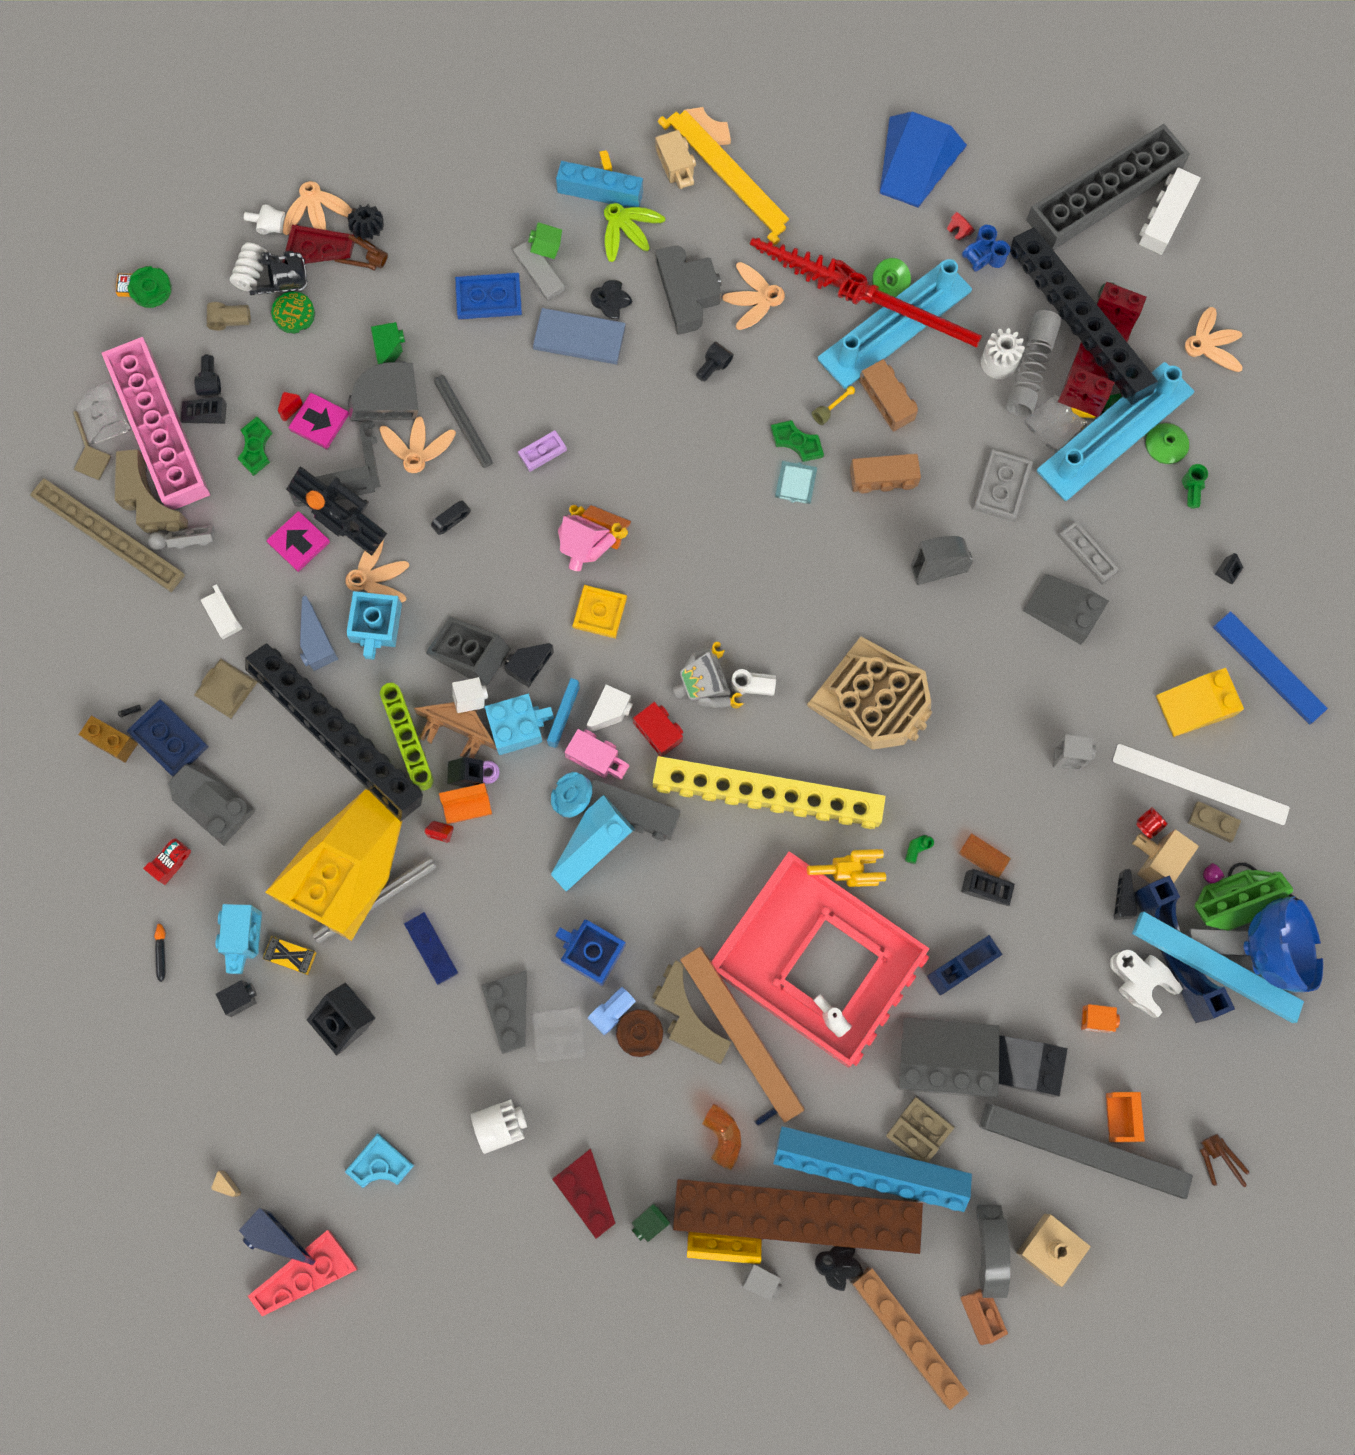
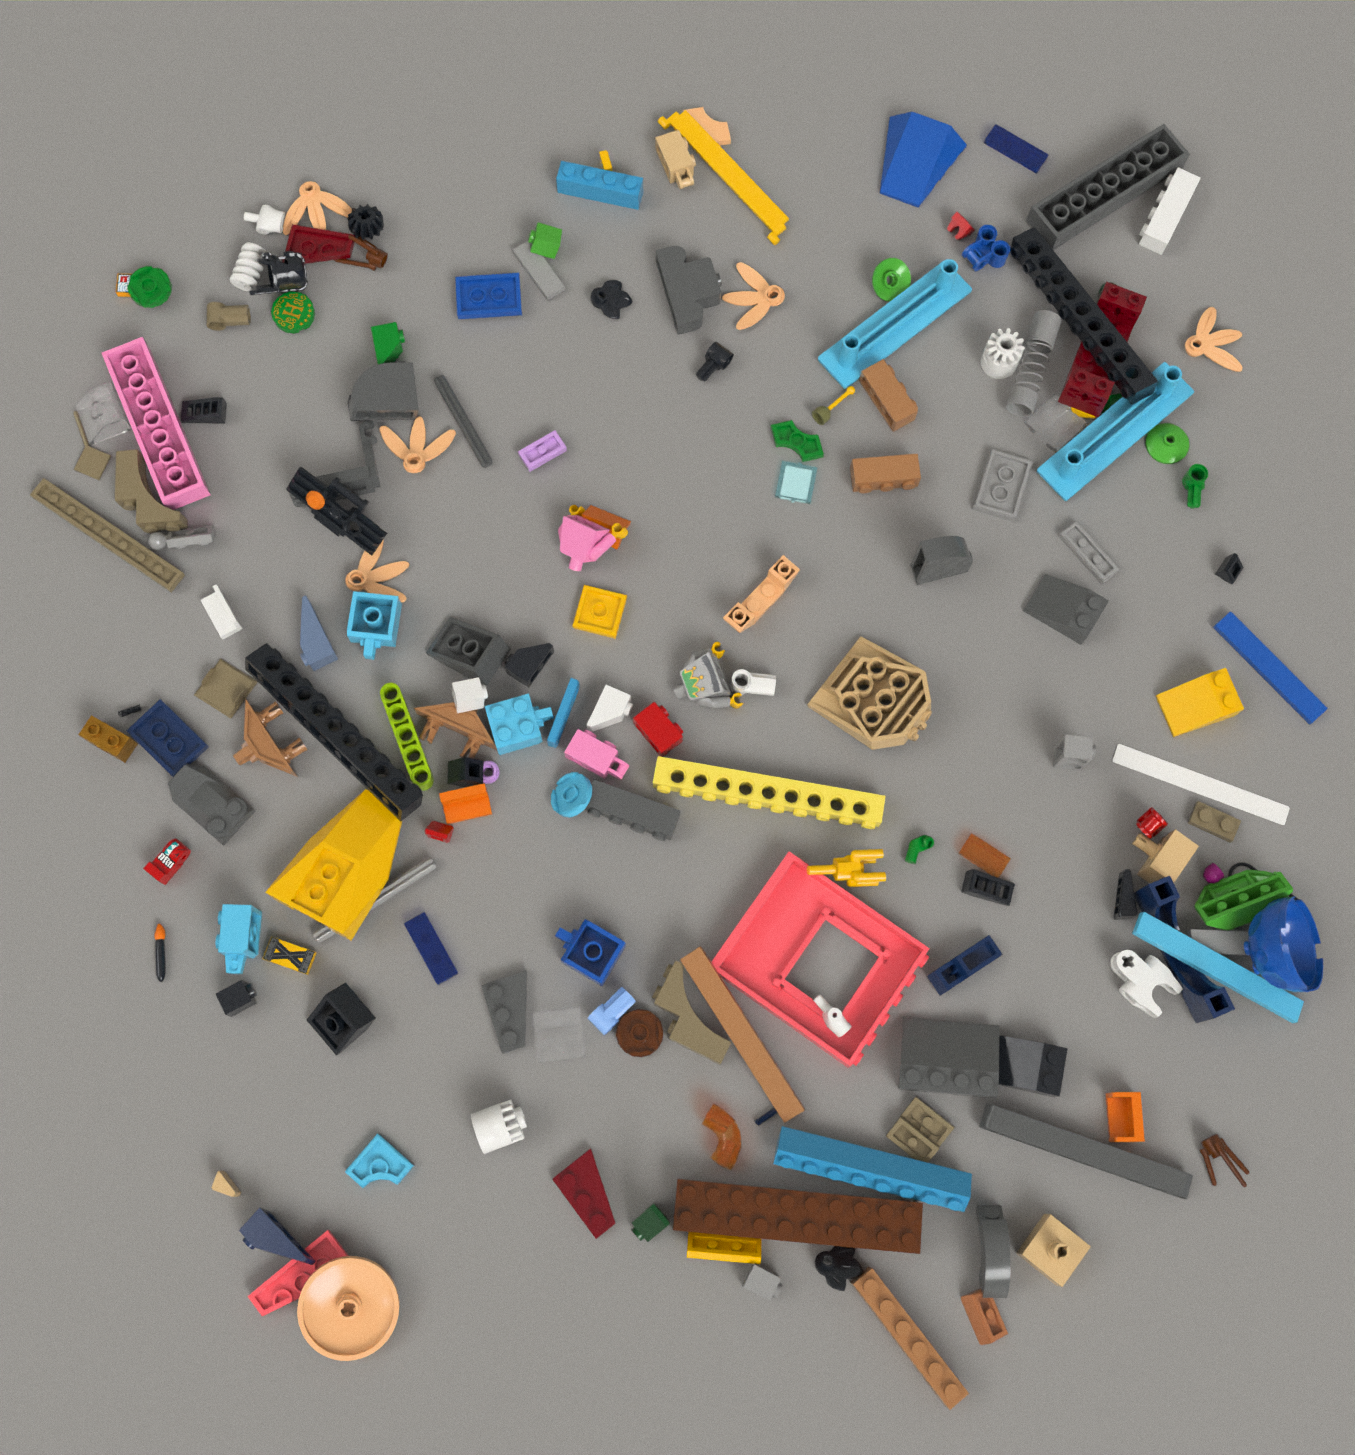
(207, 380): black axle -> none
(254, 455): green tile -> none
(261, 745): none -> medium nougat connector
(289, 405): red slope -> none
(298, 541): dark pink tile -> none
(318, 420): dark pink tile -> none
(348, 1308): none -> light nougat dish
(450, 517): black beam -> none
(579, 336): sand blue tile -> none
(593, 839): medium azure wedge -> none
(623, 220): lime plant -> none
(764, 596): none -> light nougat slope
(856, 288): red piece -> none
(1016, 148): none -> clear blue tile
(1100, 1018): orange brick -> none

